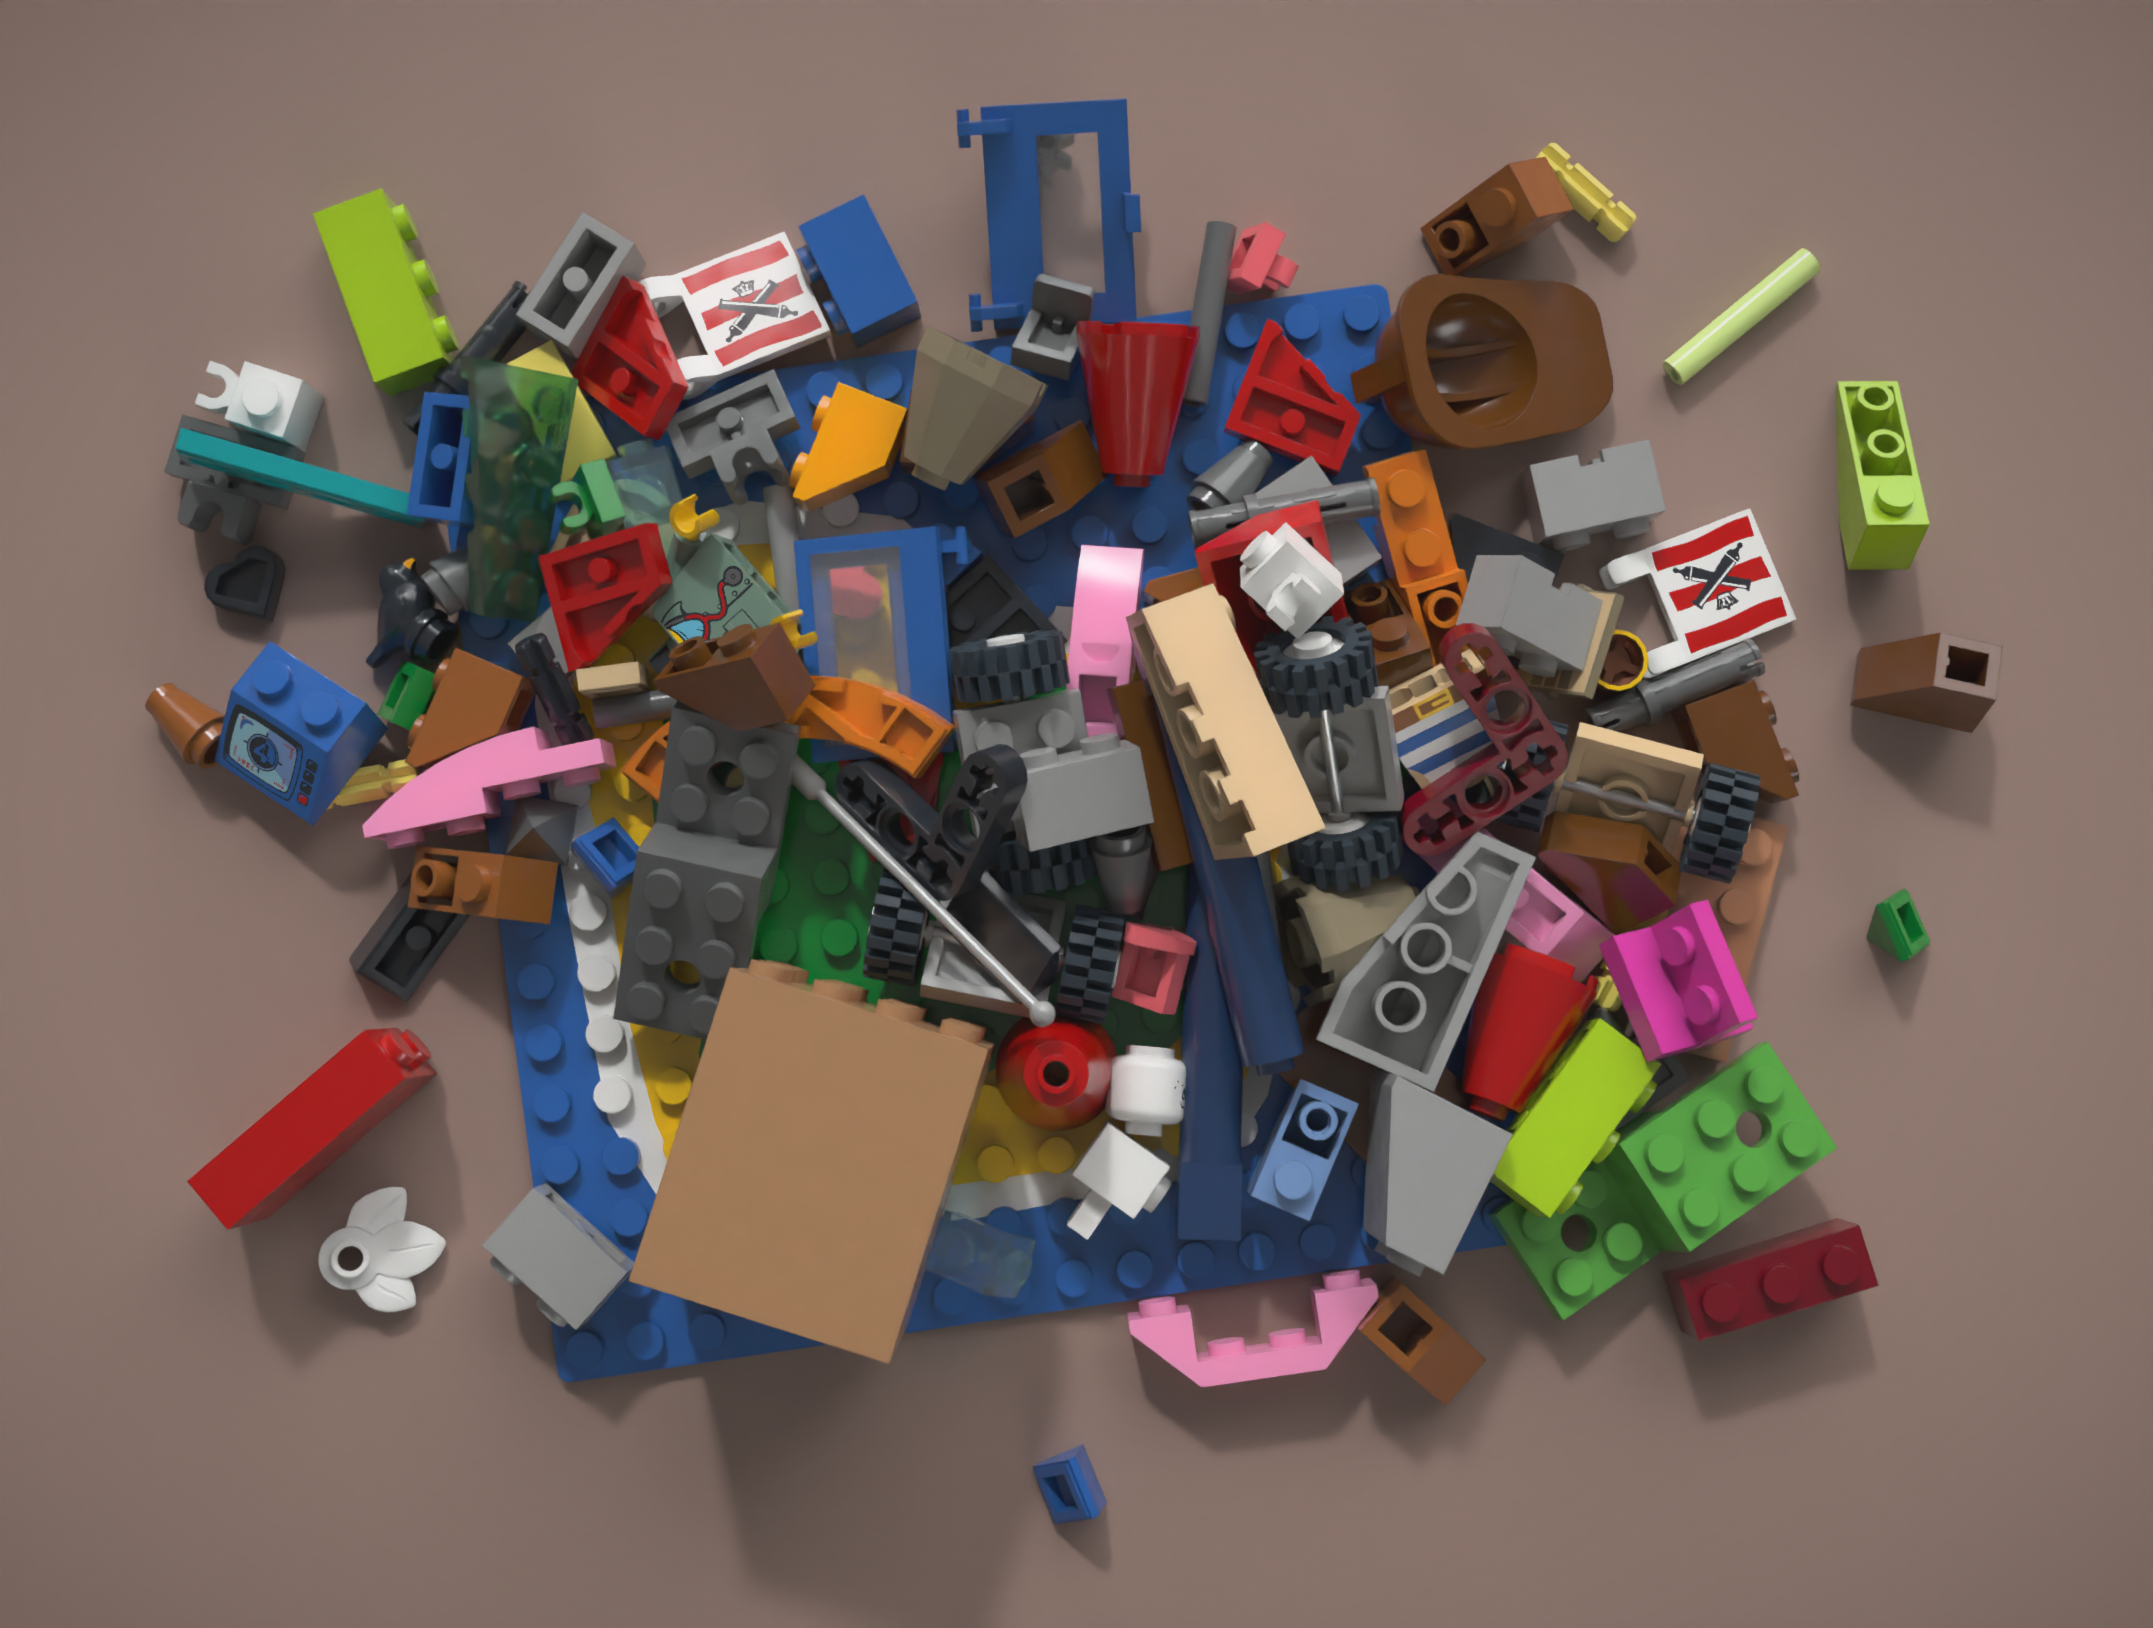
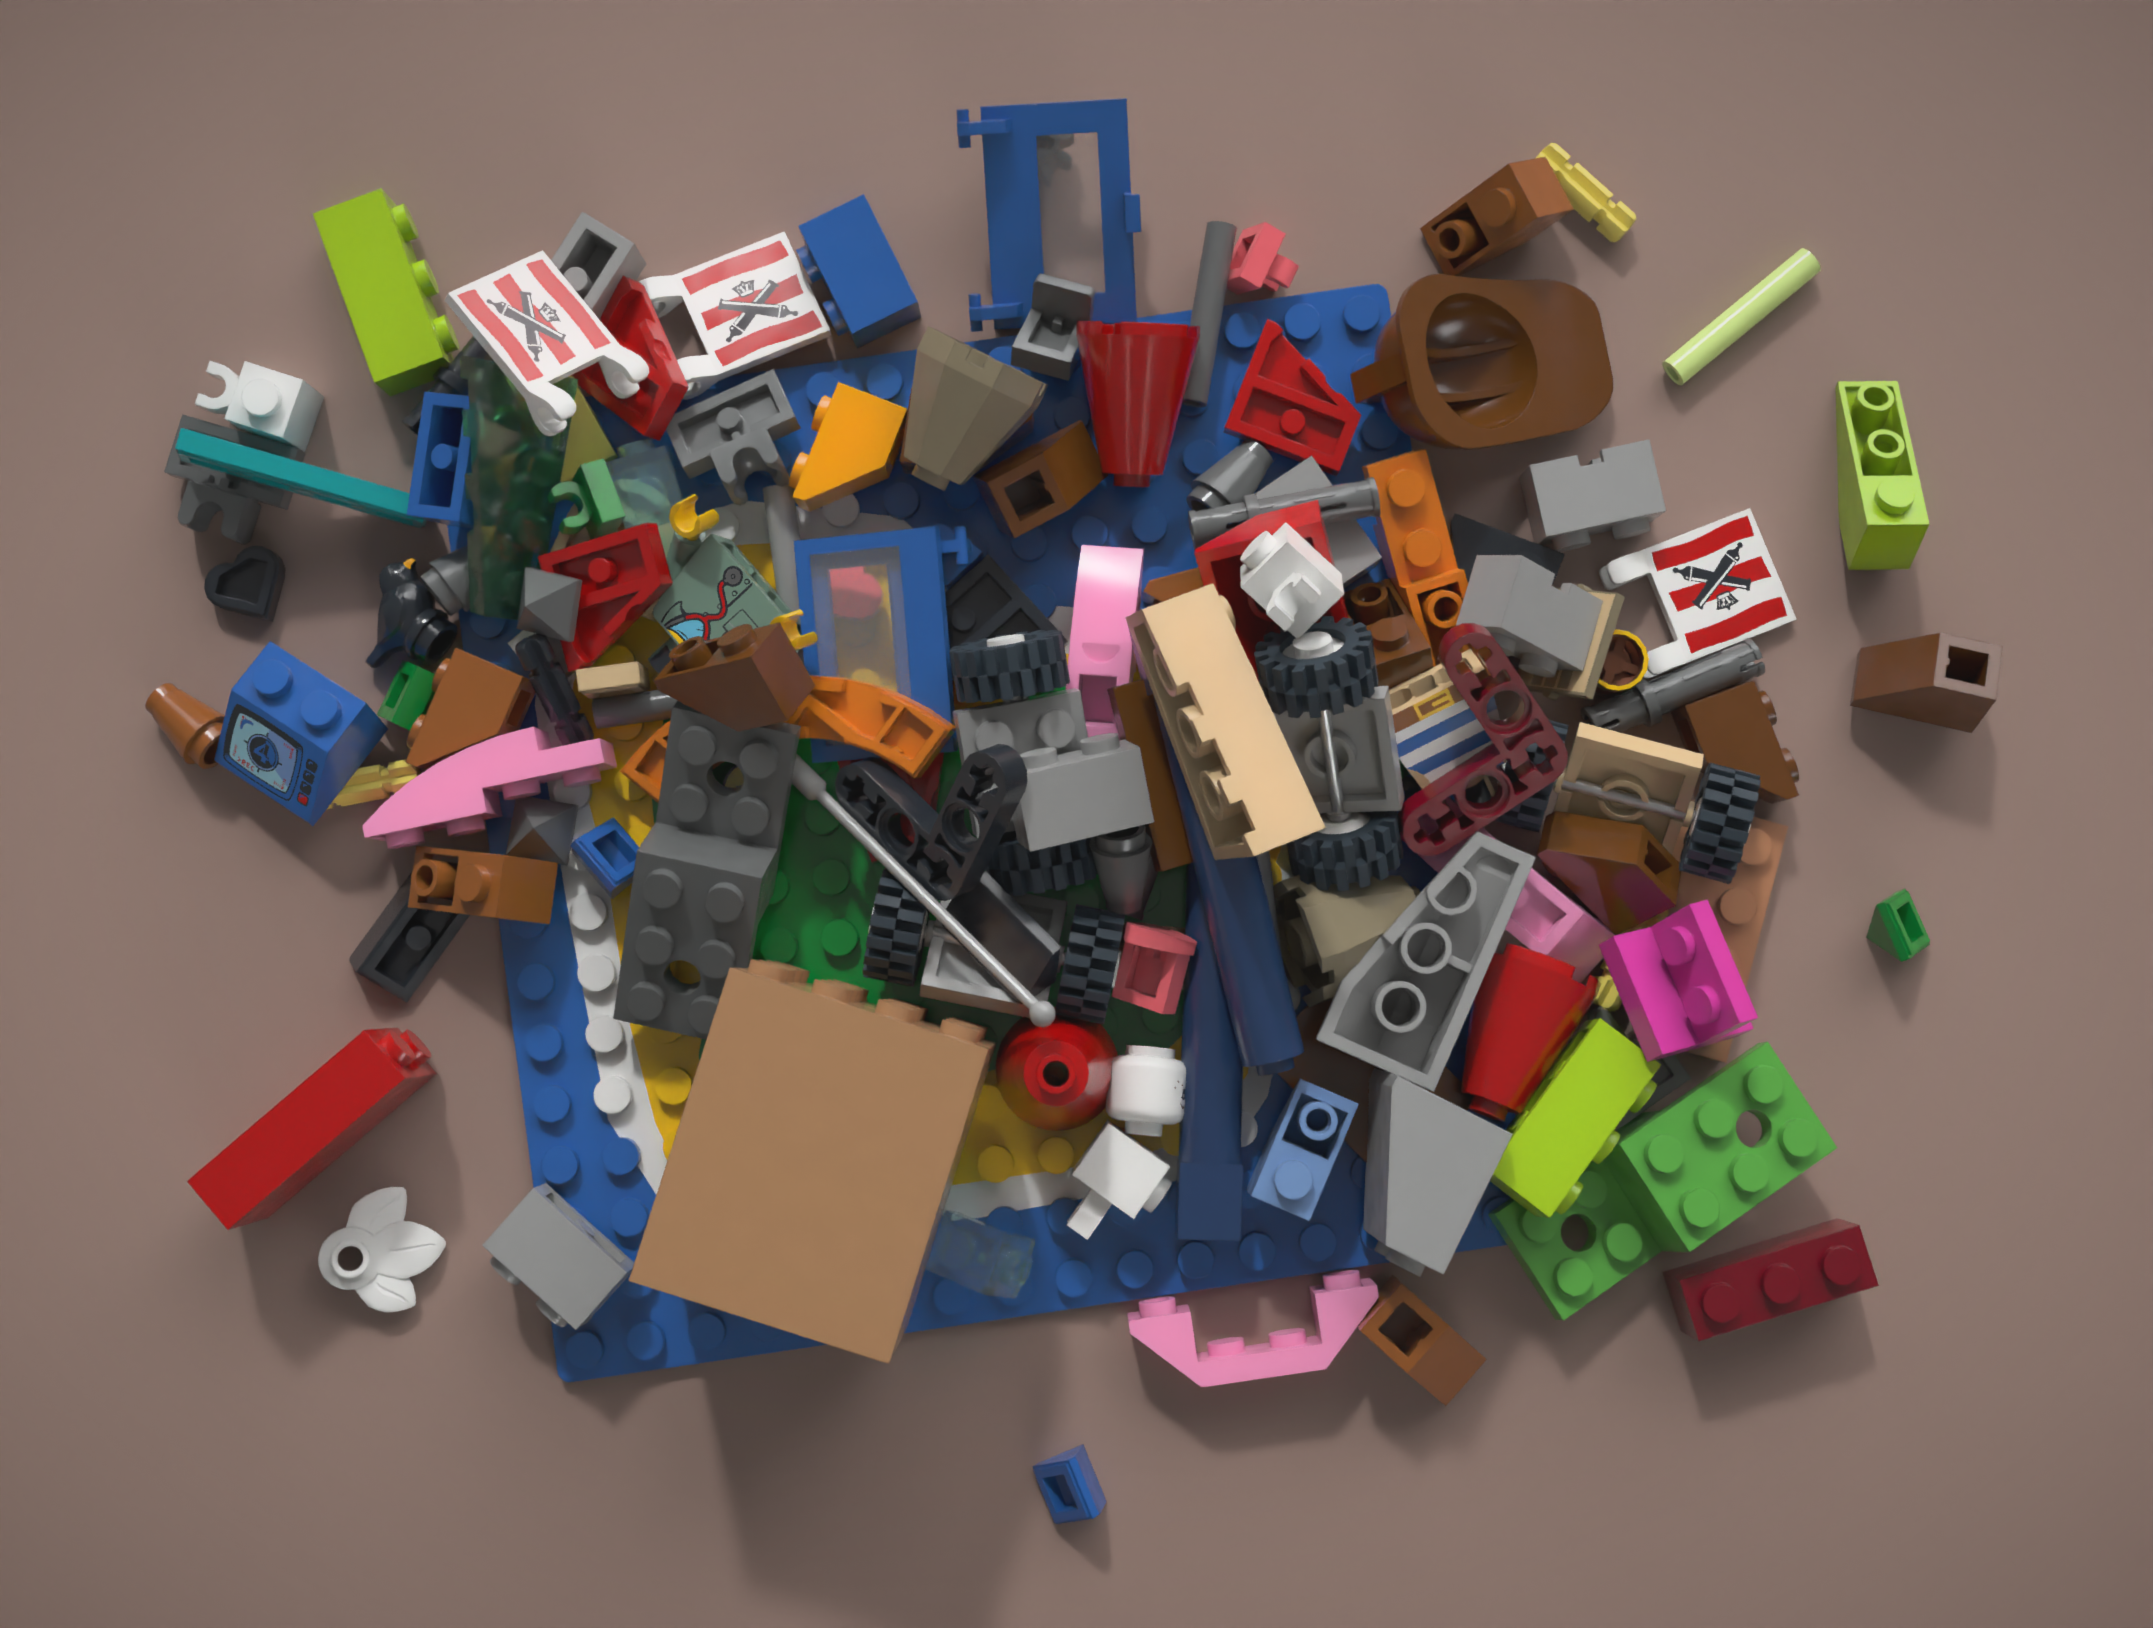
(541, 334): none -> white flag
(549, 604): none -> dark grey slope

